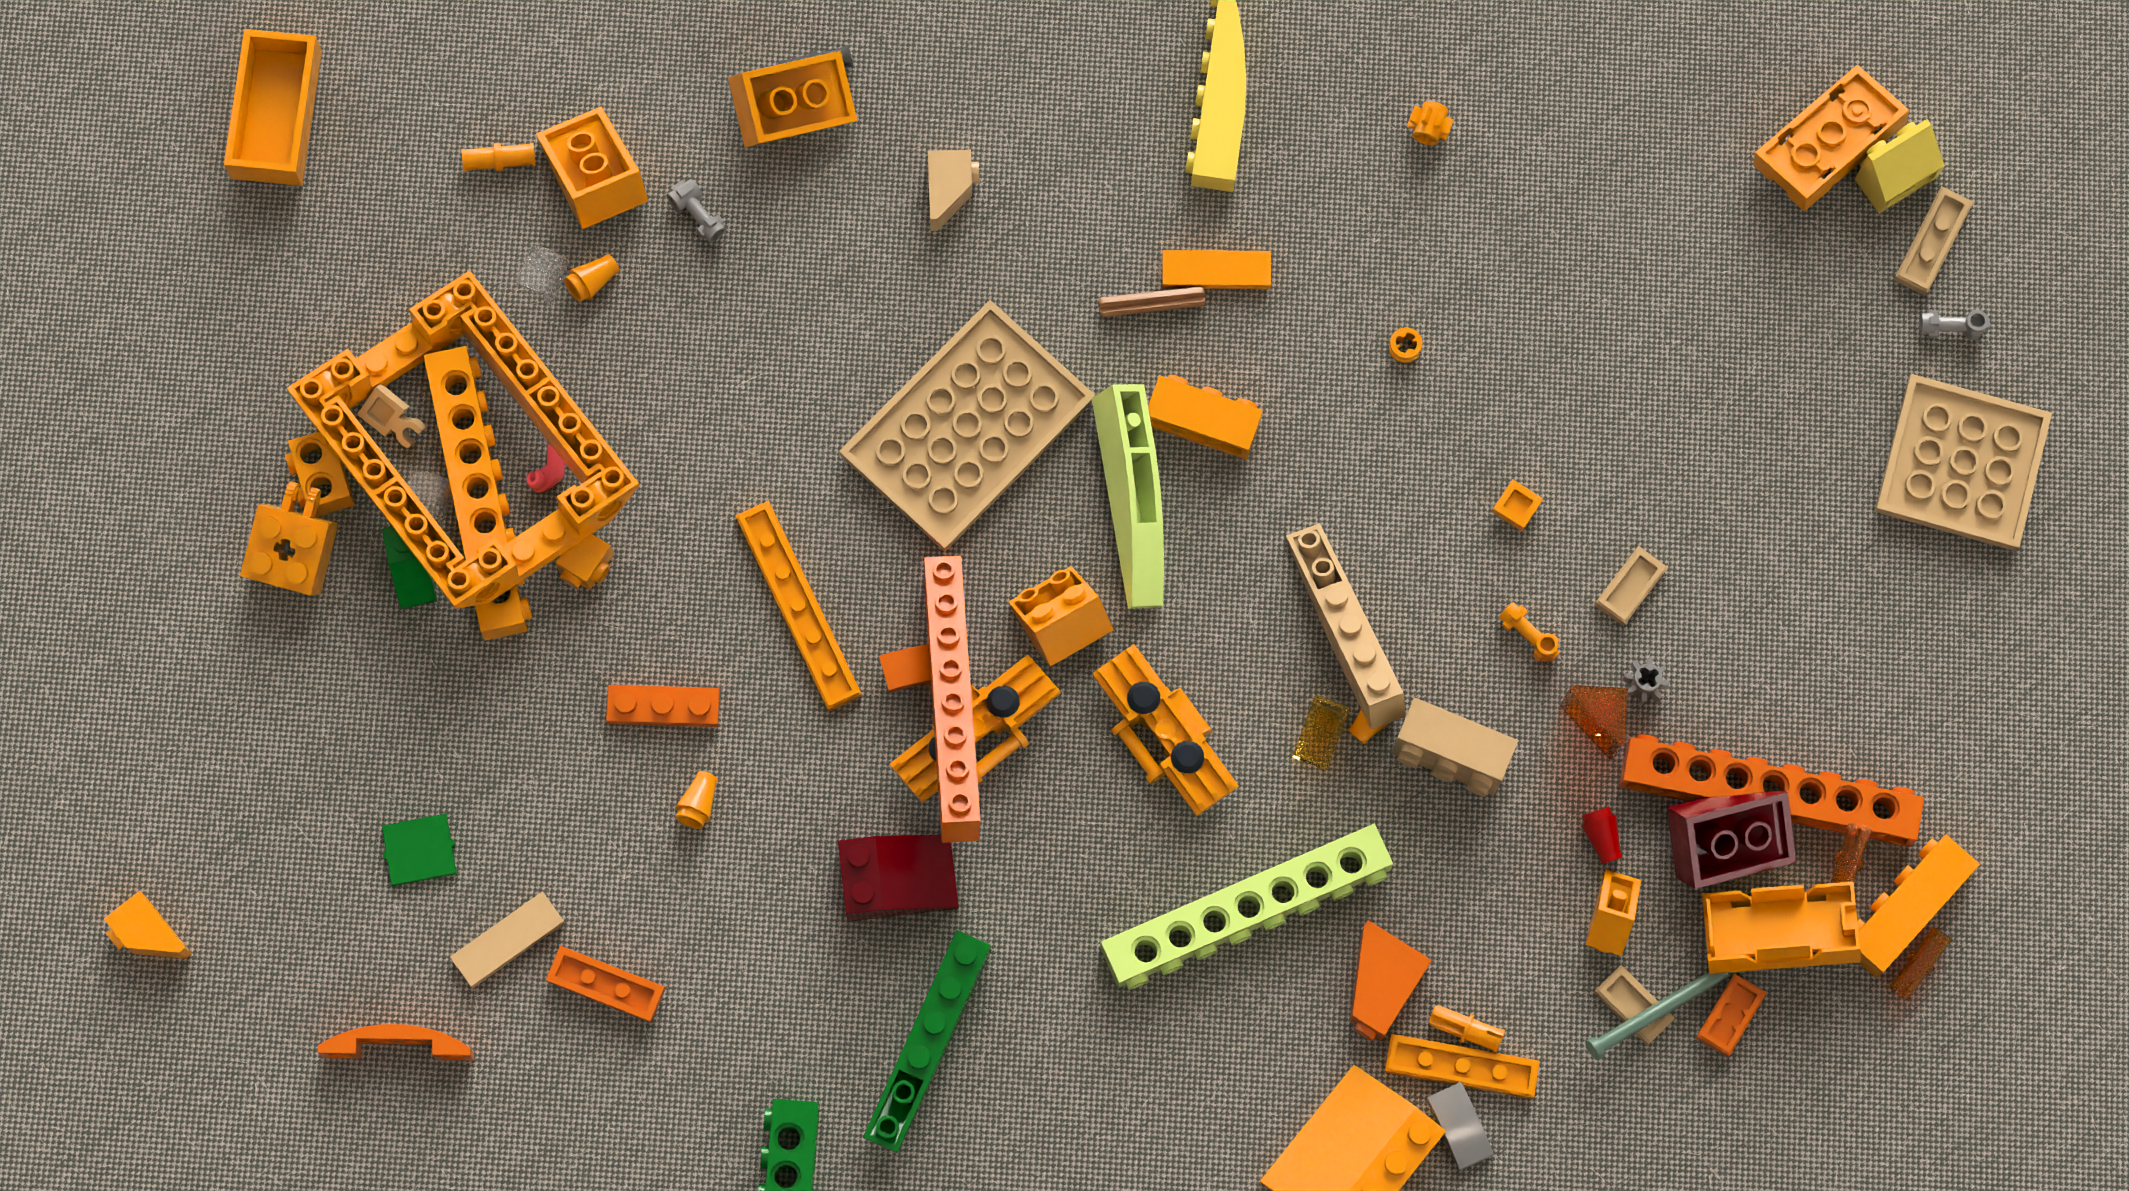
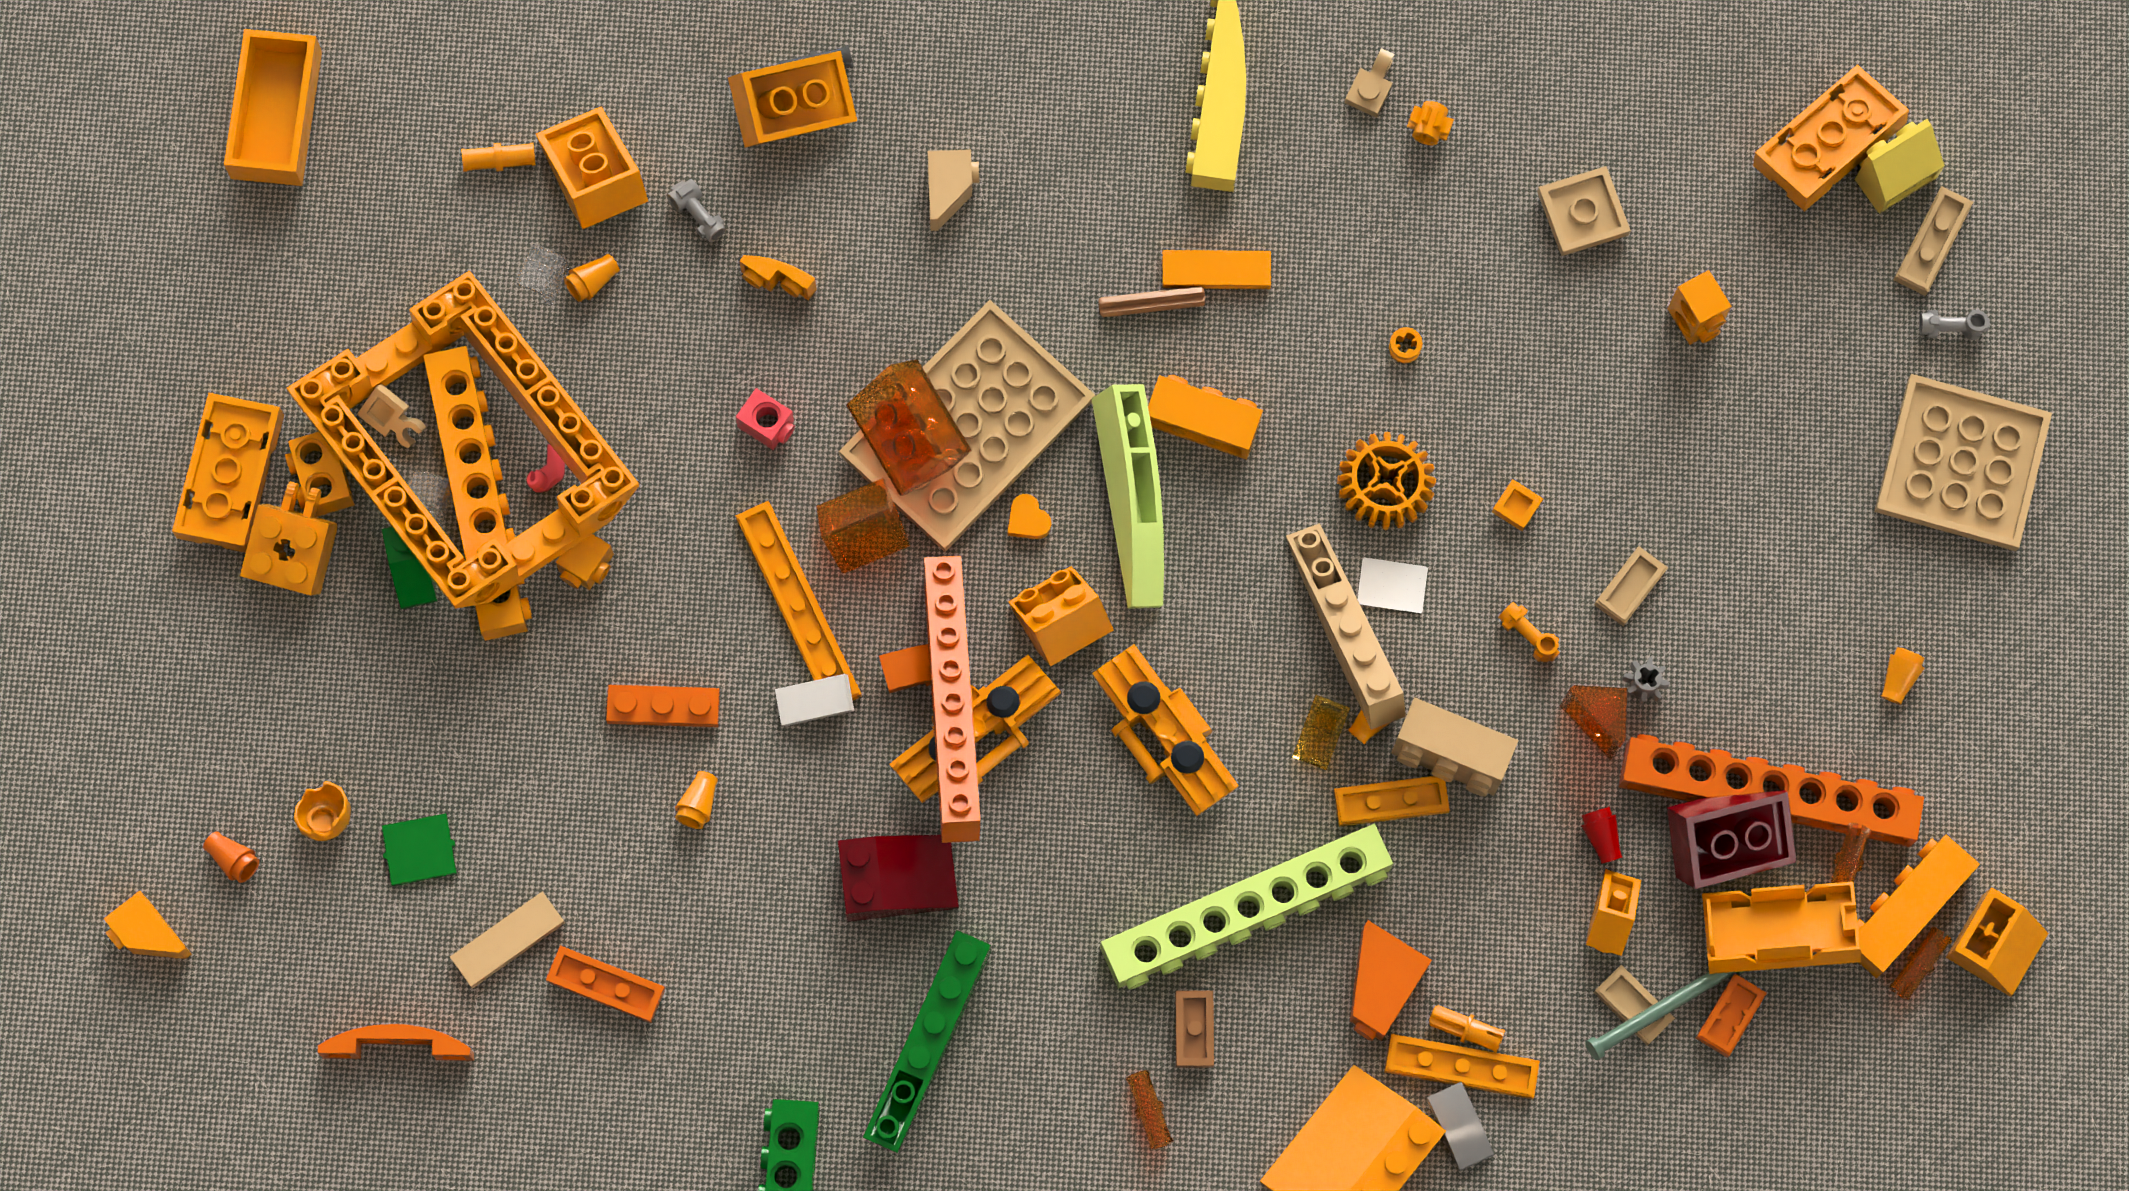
(227, 471): none -> light orange piece
(233, 858): none -> orange cone
(323, 812): none -> light orange hair
(759, 405): none -> coral brick
(768, 272): none -> light orange slope
(814, 700): none -> white tile
(861, 526): none -> clear orange slope
(908, 426): none -> clear orange slope
(1027, 519): none -> light orange tile
(1149, 1109): none -> clear orange pin
(1194, 1029): none -> medium nougat plate
(1371, 88): none -> tan plate
(1378, 467): none -> light orange gear
(1391, 800): none -> light orange tile
(1392, 585): none -> white sticker
(1583, 211): none -> tan plate
(1699, 308): none -> light orange brick
(1901, 674): none -> light orange cone
(1998, 941): none -> light orange slope

